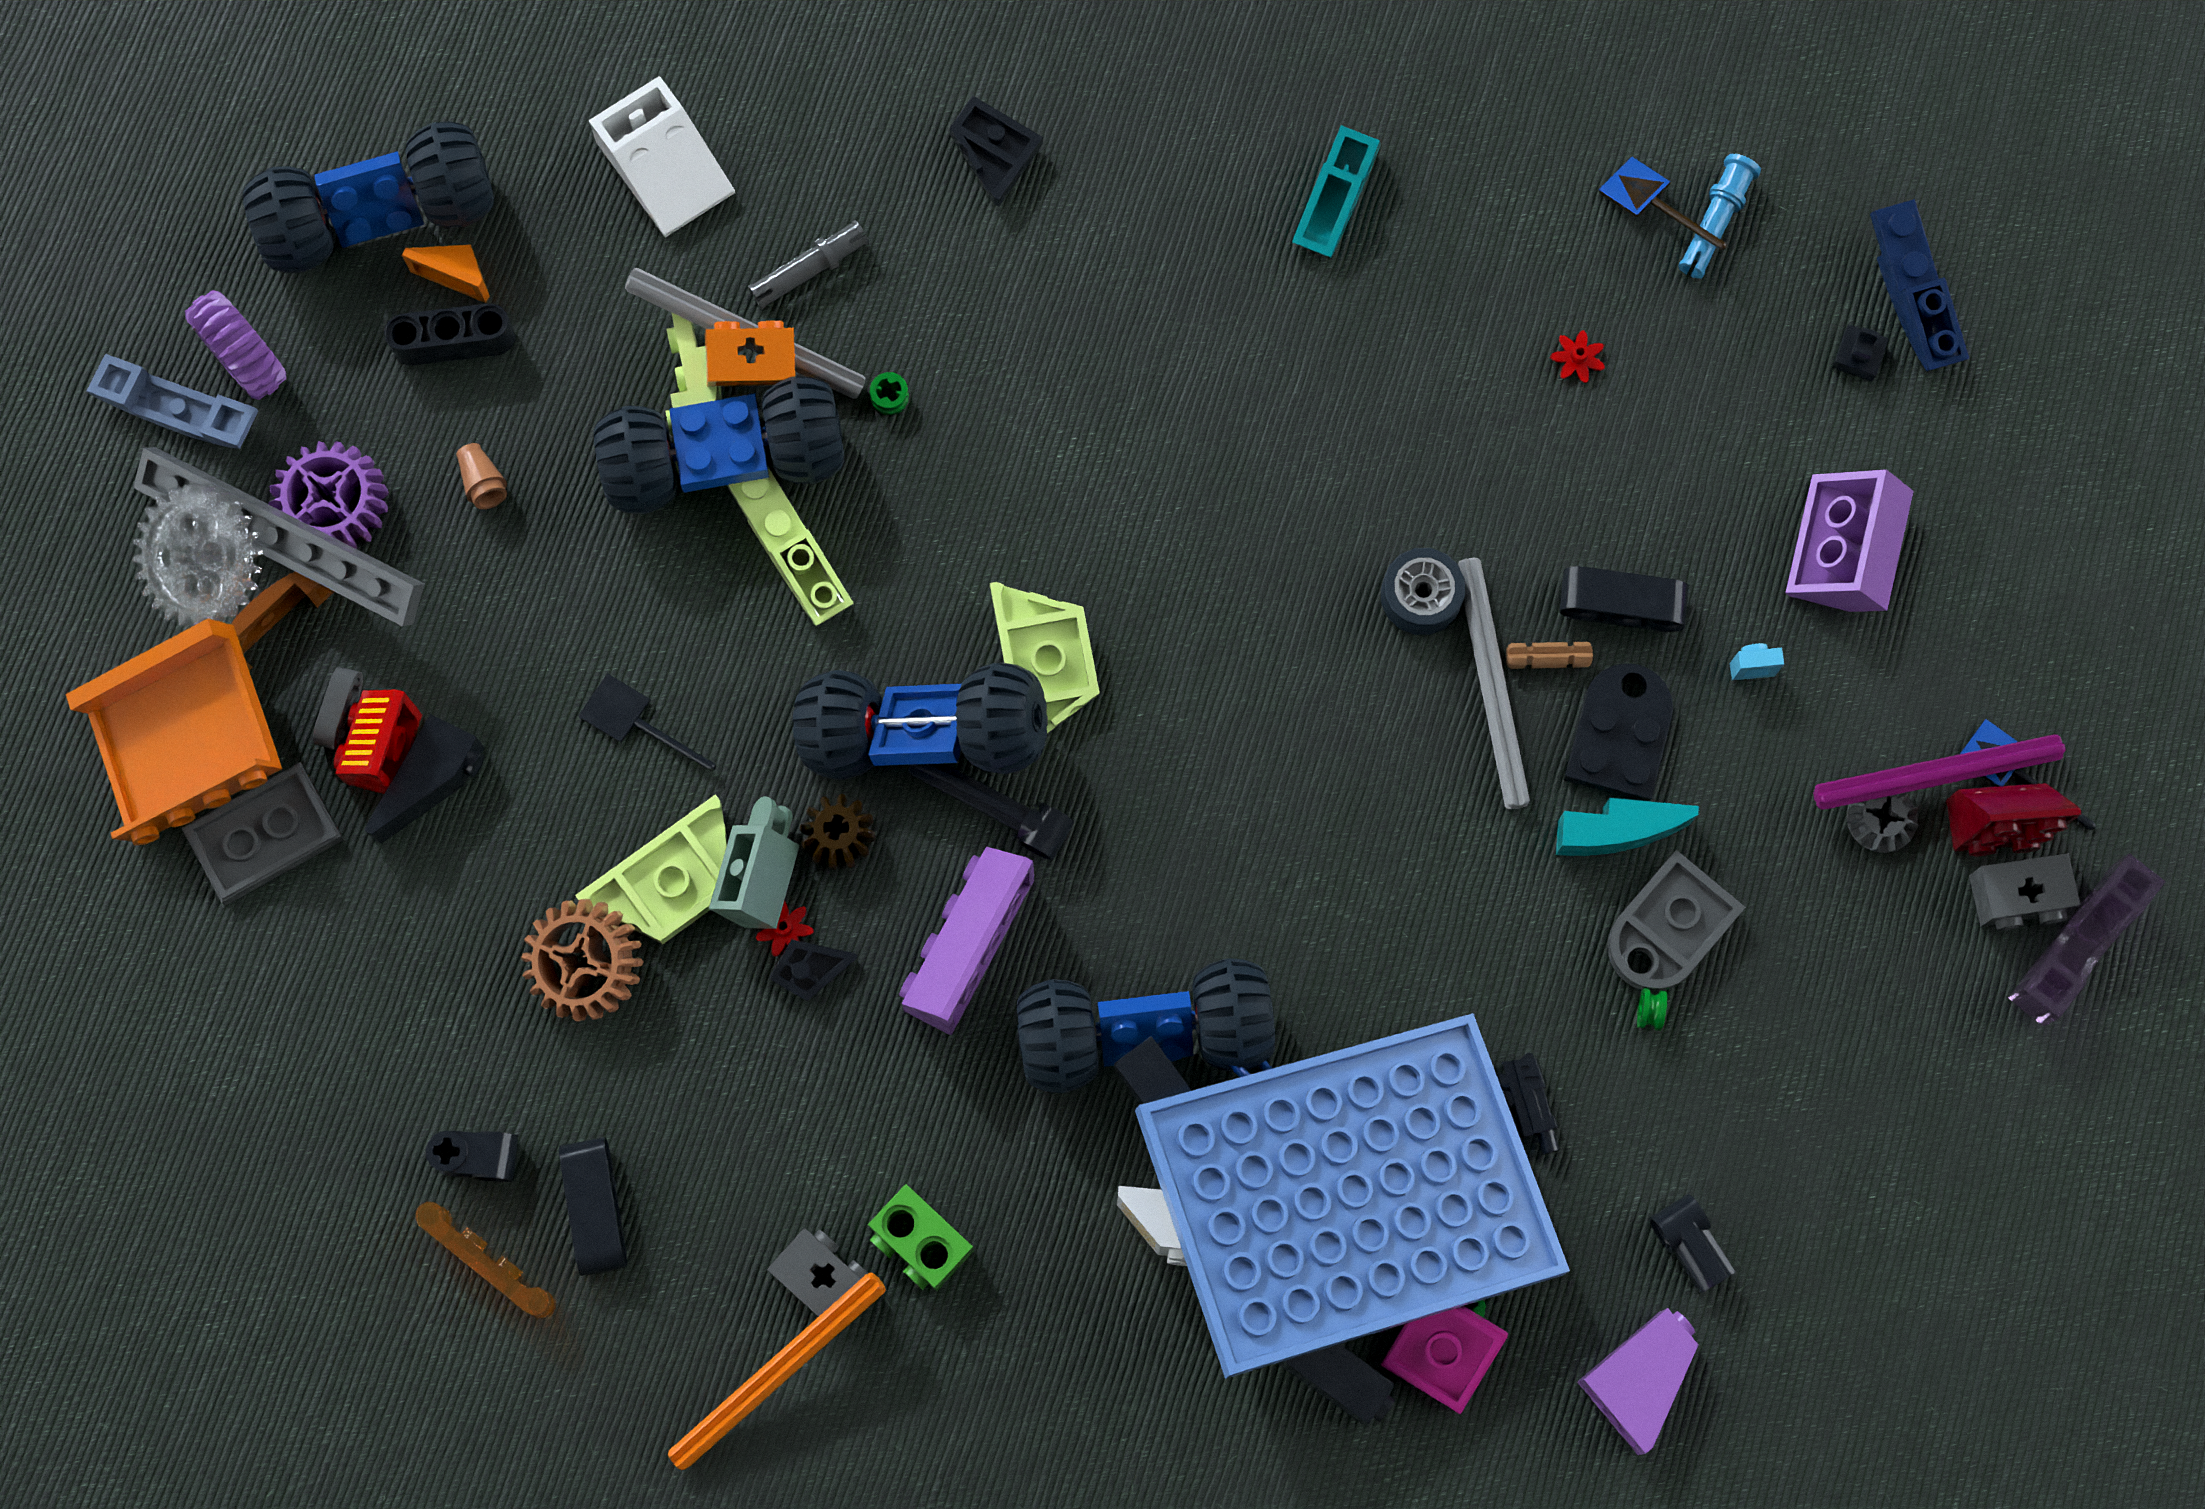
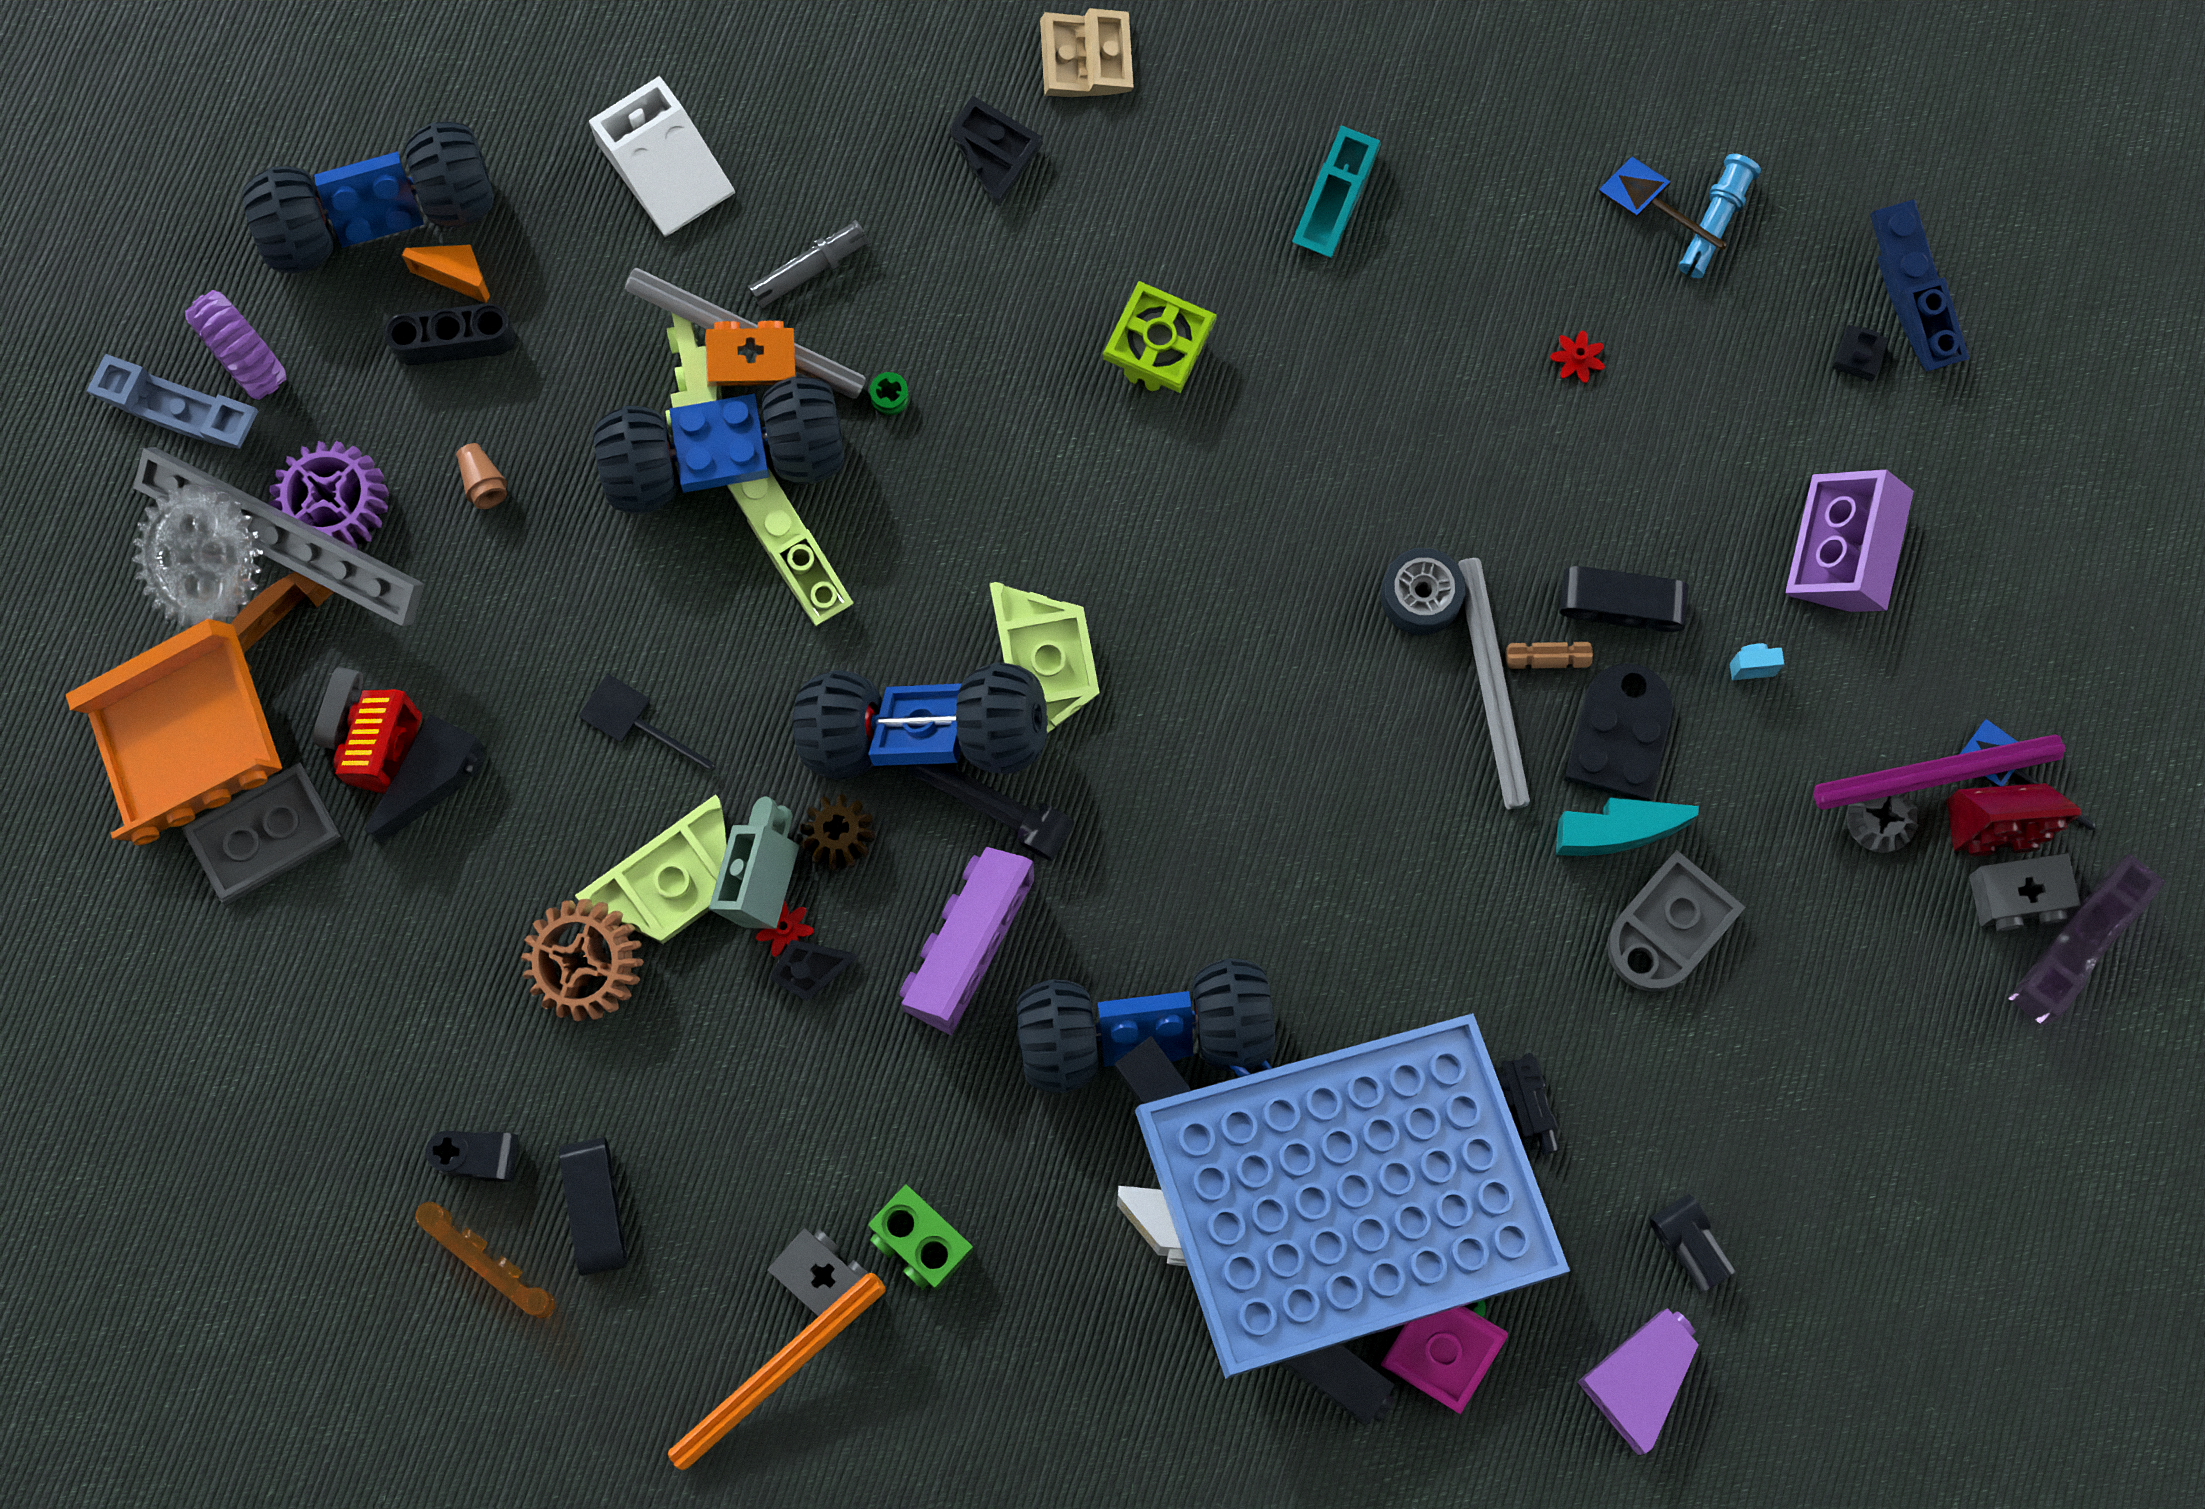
(1086, 53): none -> tan slope
(1159, 338): none -> lime piece
(1651, 1009): green bush -> none

